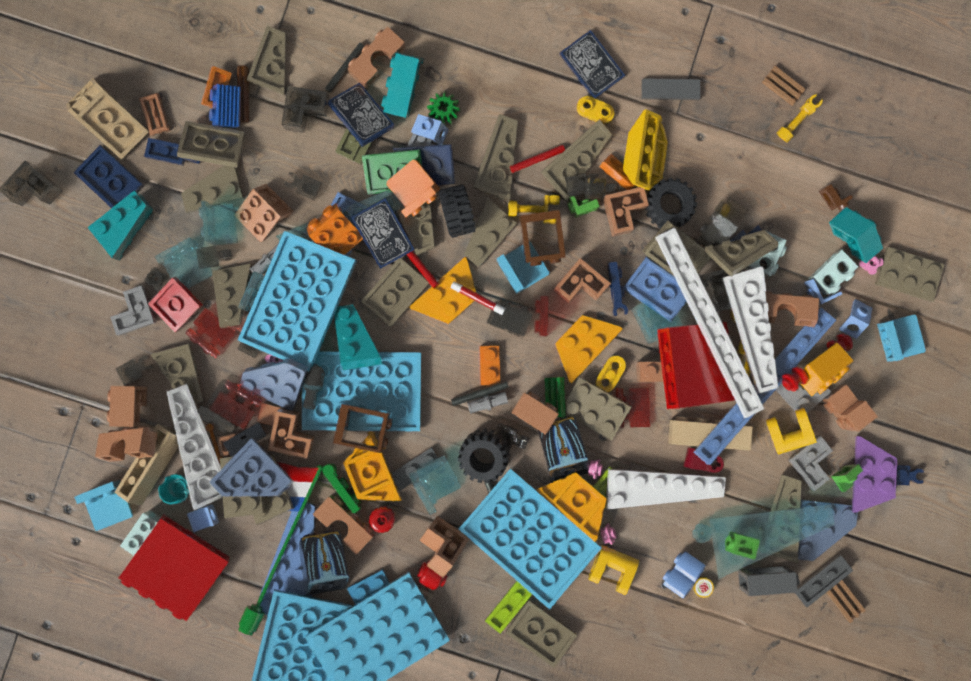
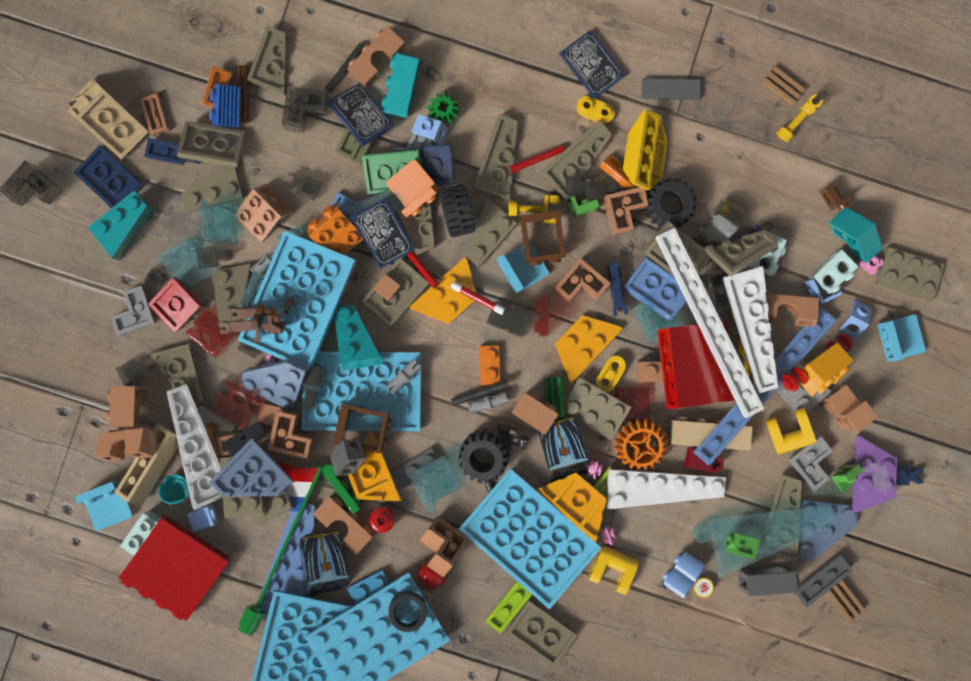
(273, 323): none -> reddish brown piece
(345, 459): none -> dark grey hinge
(386, 287): none -> nougat tile
(403, 376): none -> light grey pin
(407, 627): none -> black tyre
(646, 430): none -> orange gear
(881, 478): none -> clear bracket

